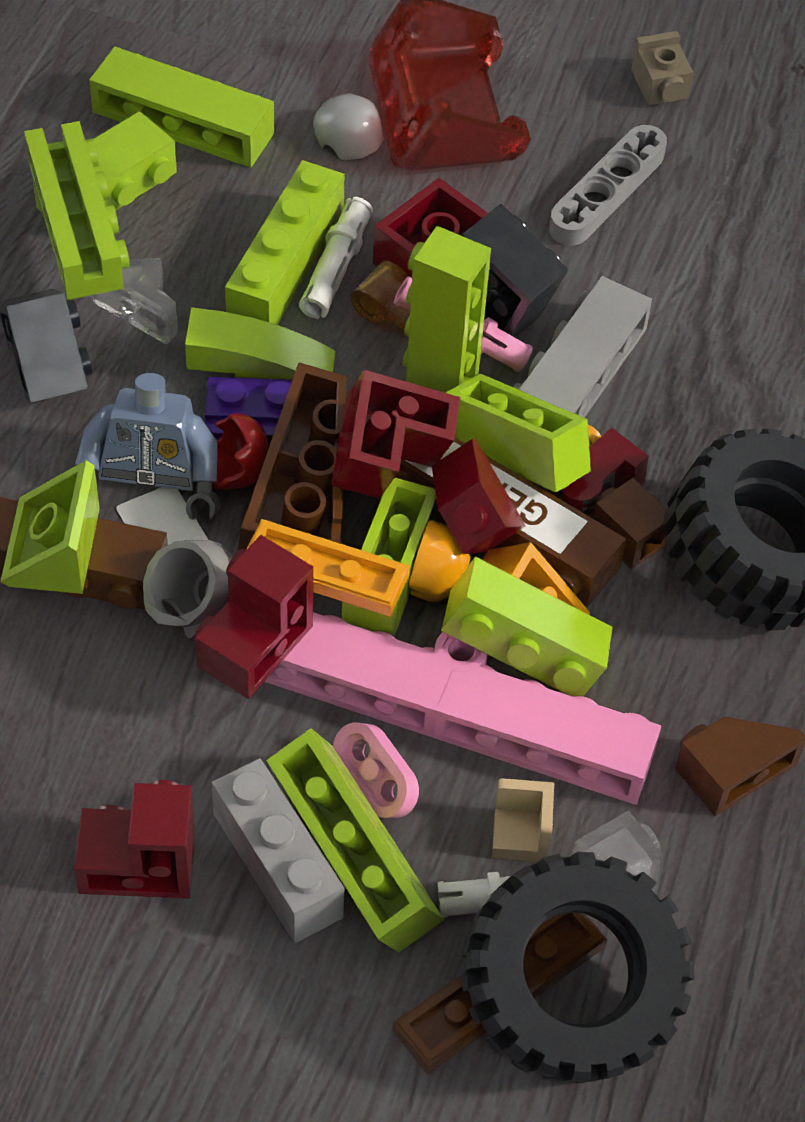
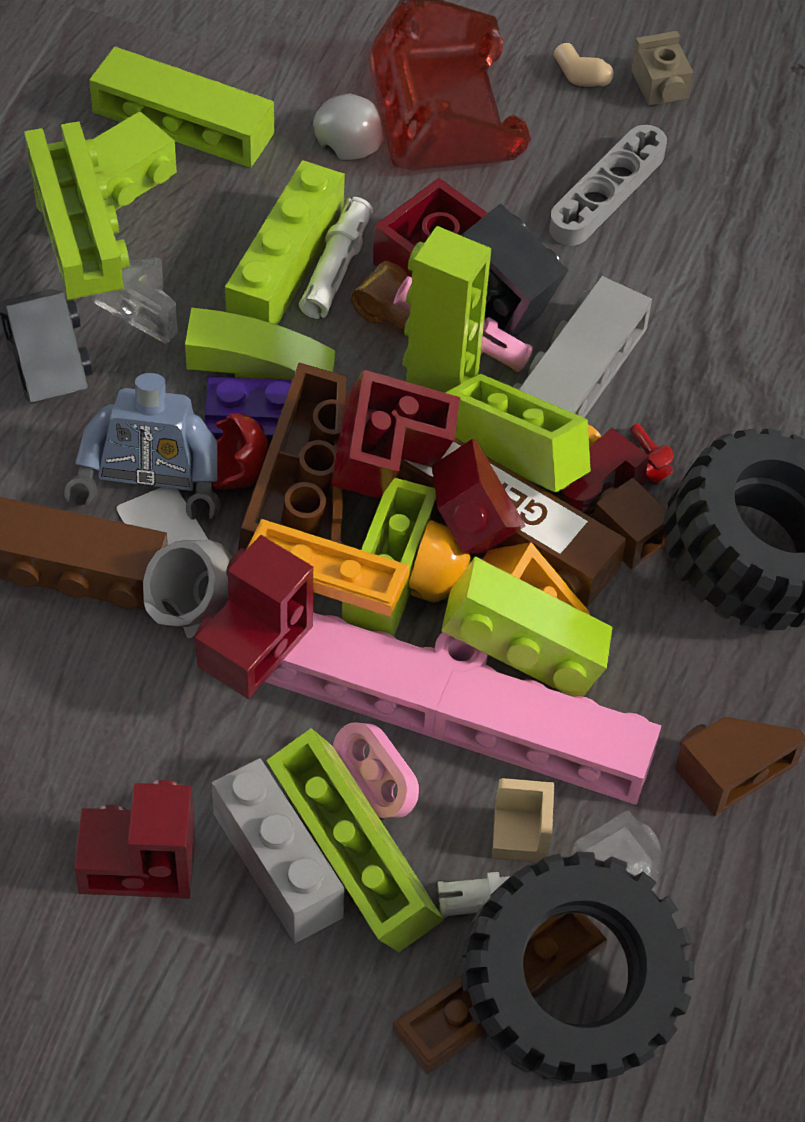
(54, 533): lime slope -> none
(582, 70): none -> tan arm
(659, 457): none -> red hand

